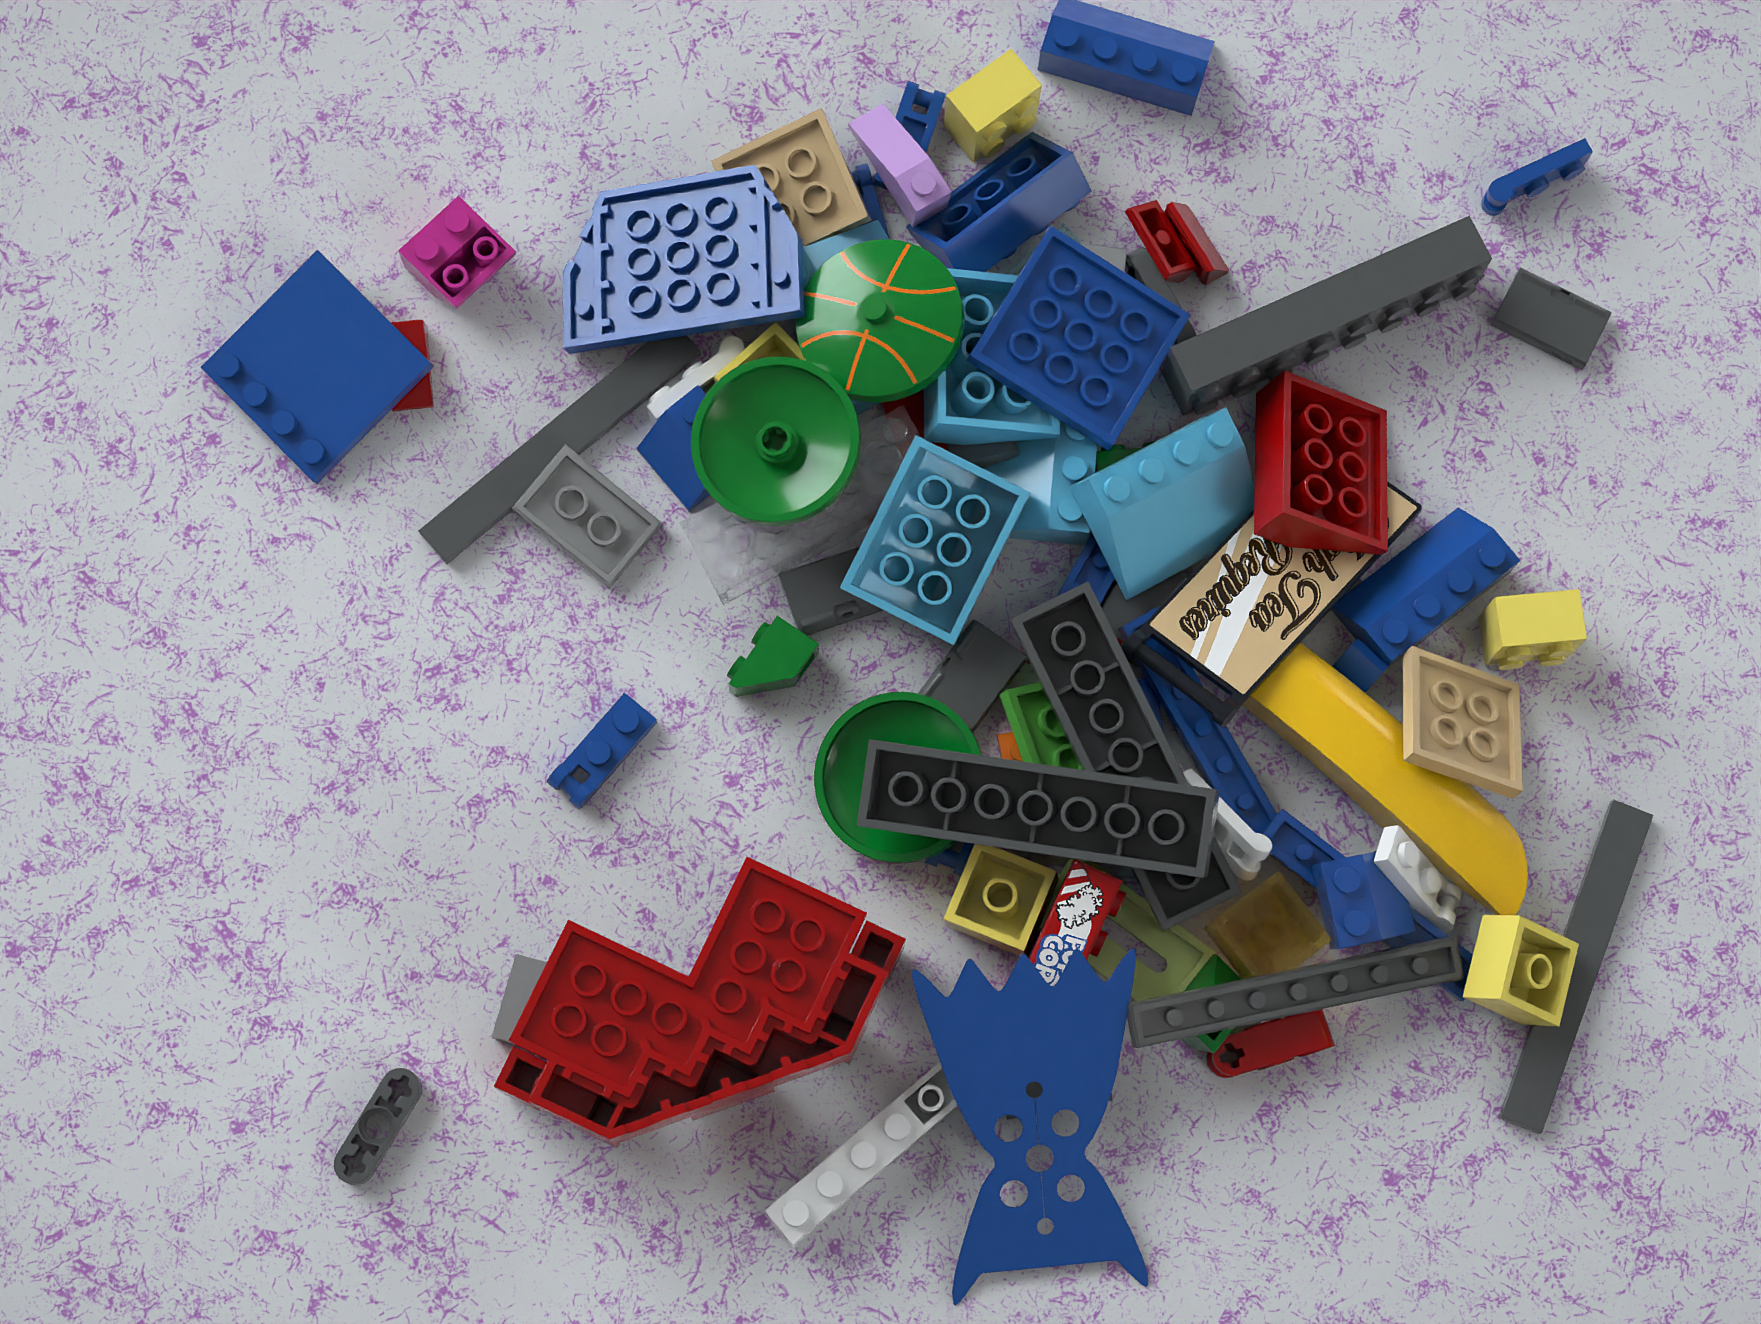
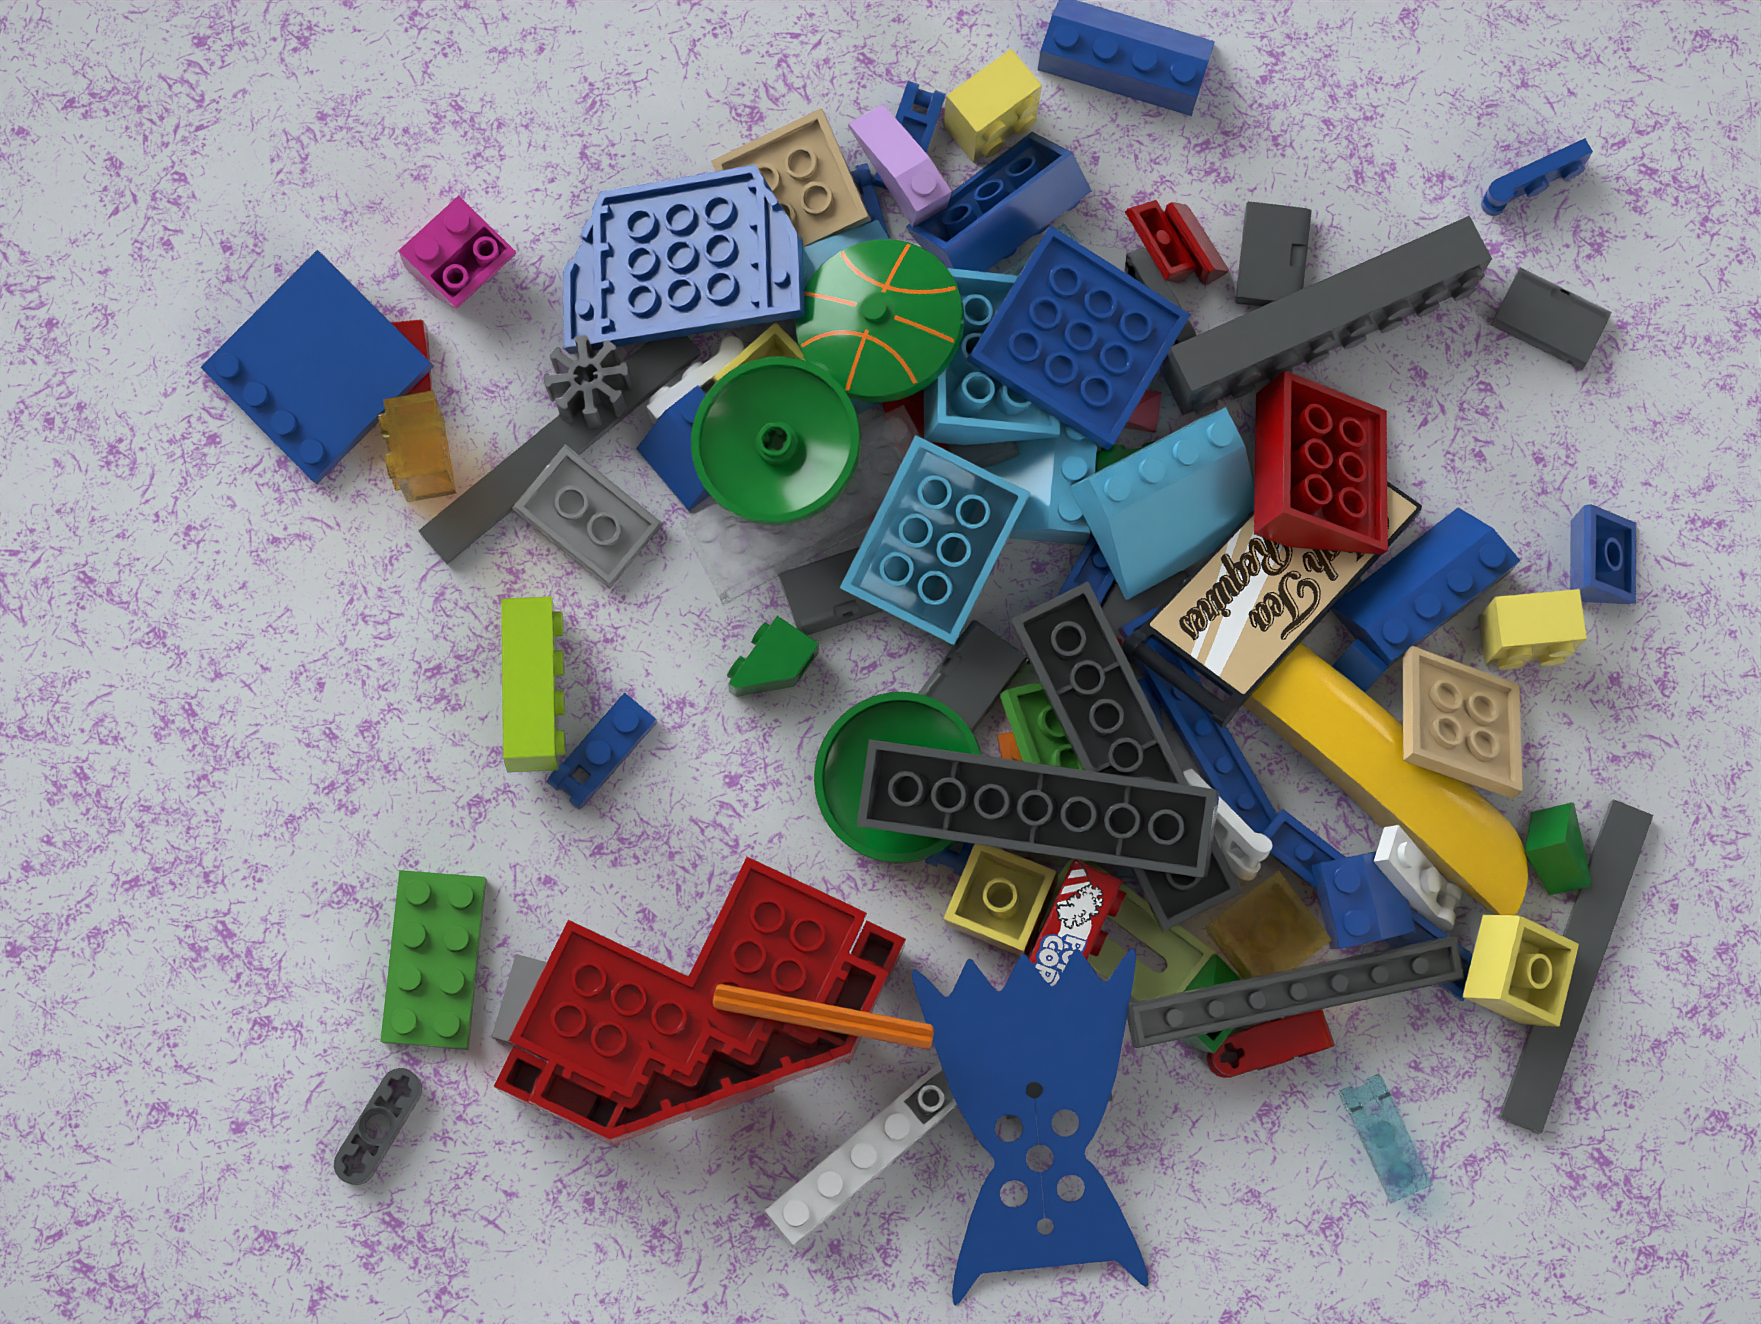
(419, 446): none -> clear yellow brick
(433, 960): none -> bright green plate
(530, 684): none -> lime brick
(574, 395): none -> flat silver gear
(823, 1016): none -> orange axle
(1146, 412): none -> coral slope
(1272, 252): none -> dark grey piece
(1386, 1139): none -> clear light blue plate
(1558, 849): none -> green slope
(1603, 556): none -> blue slope

